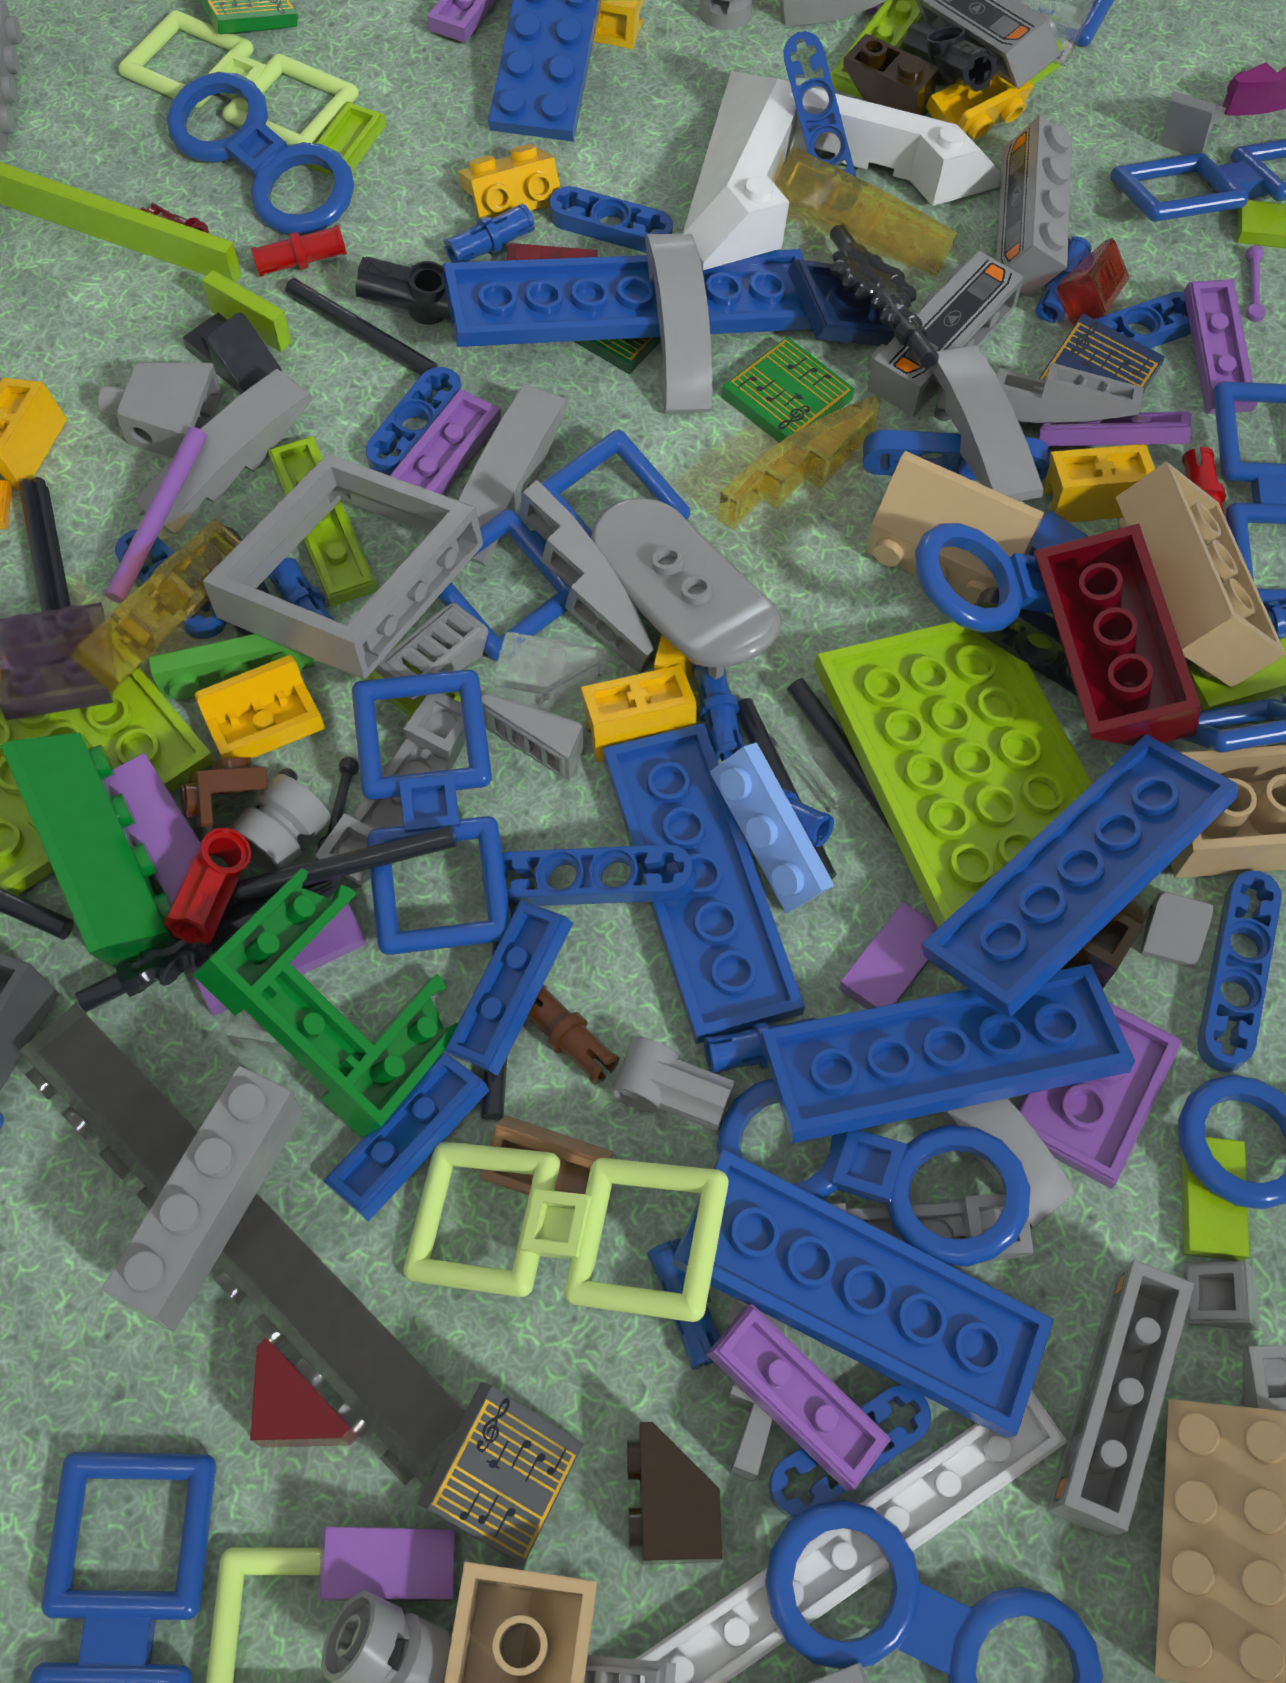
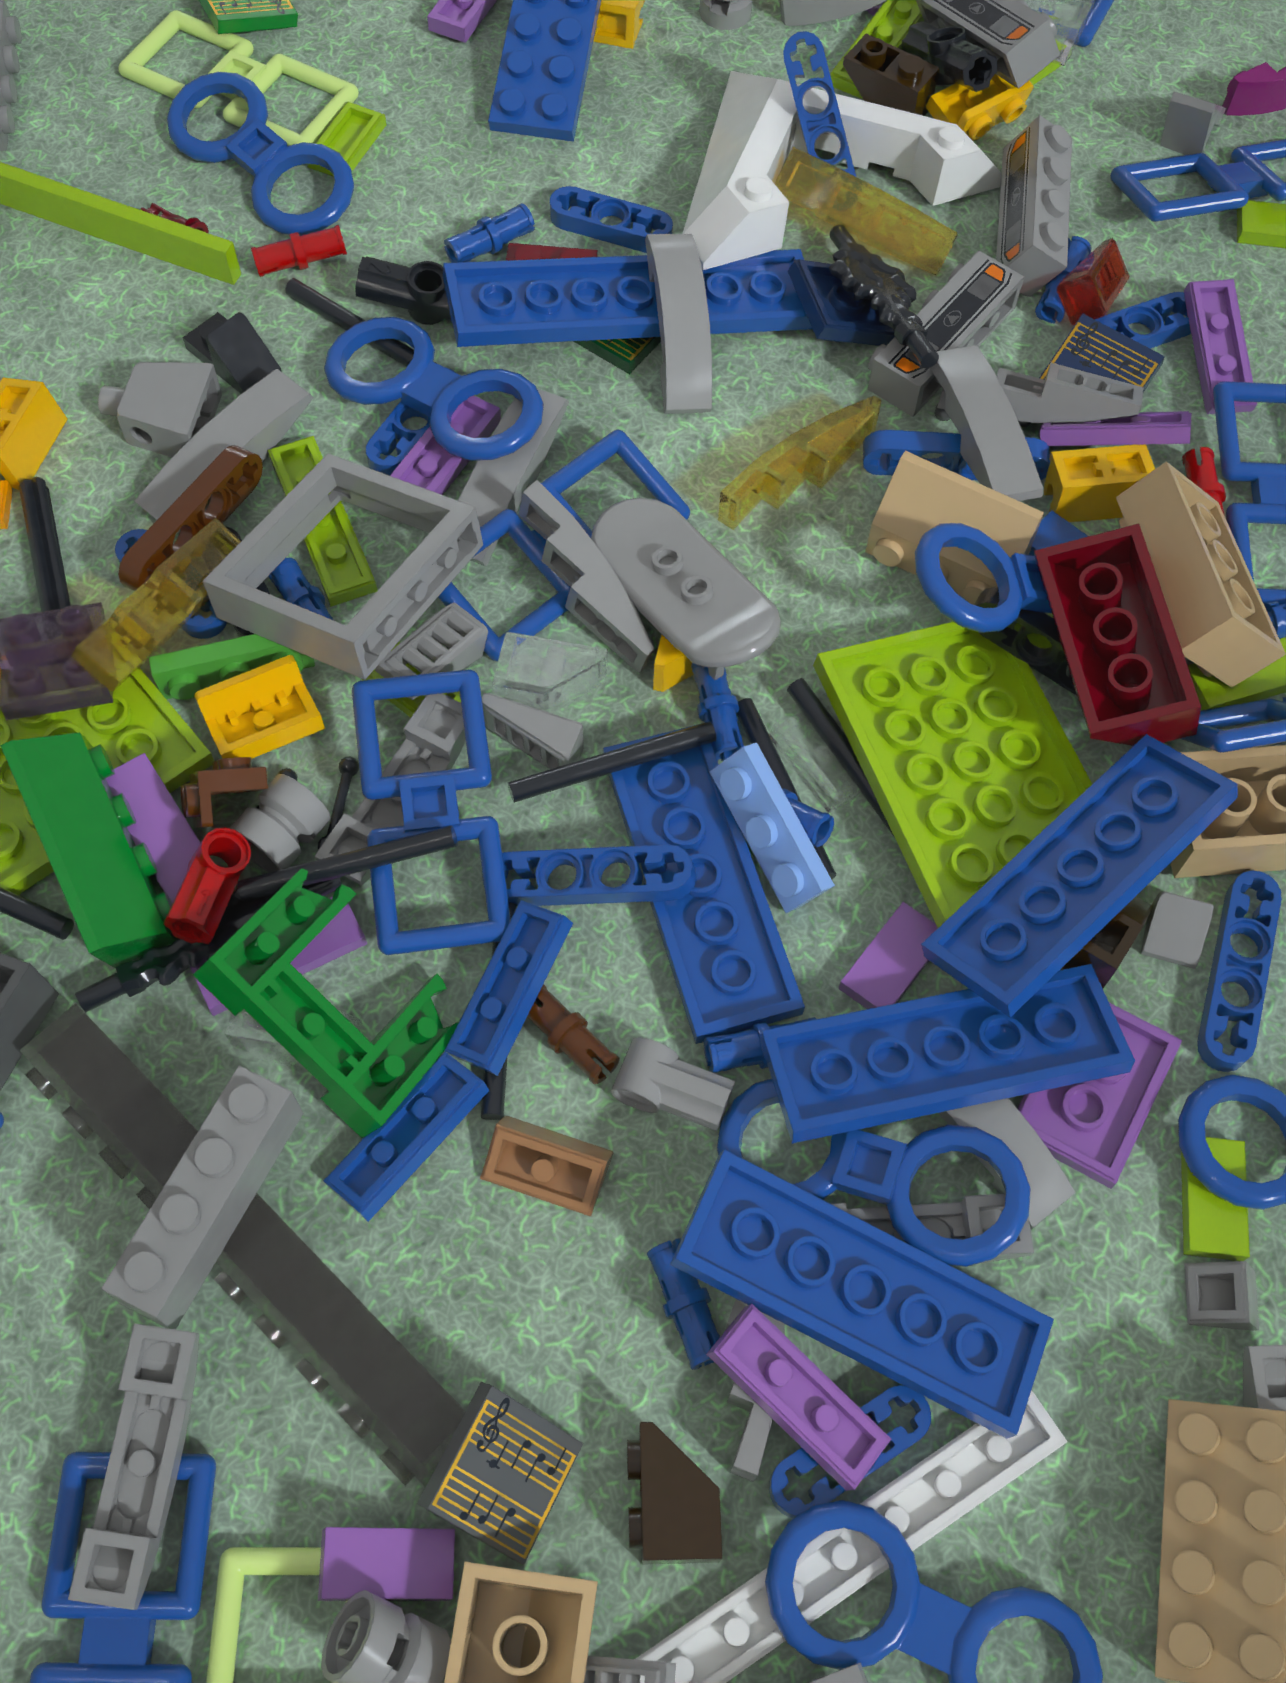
(141, 1468): none -> light grey slope
(155, 515): medium lavender bar -> none
(226, 480): none -> reddish brown beam
(230, 298): lime tile -> none
(289, 1409): dark red slope -> none
(434, 388): none -> blue bar
(502, 184): yellow bracket -> none
(569, 1229): yellowish green bar -> none
(611, 761): none -> black bar
(637, 707): yellow hinge -> none
(786, 390): green tile -> none
(1121, 1400): light grey brick -> none
(1255, 311): medium lavender hinge -> none

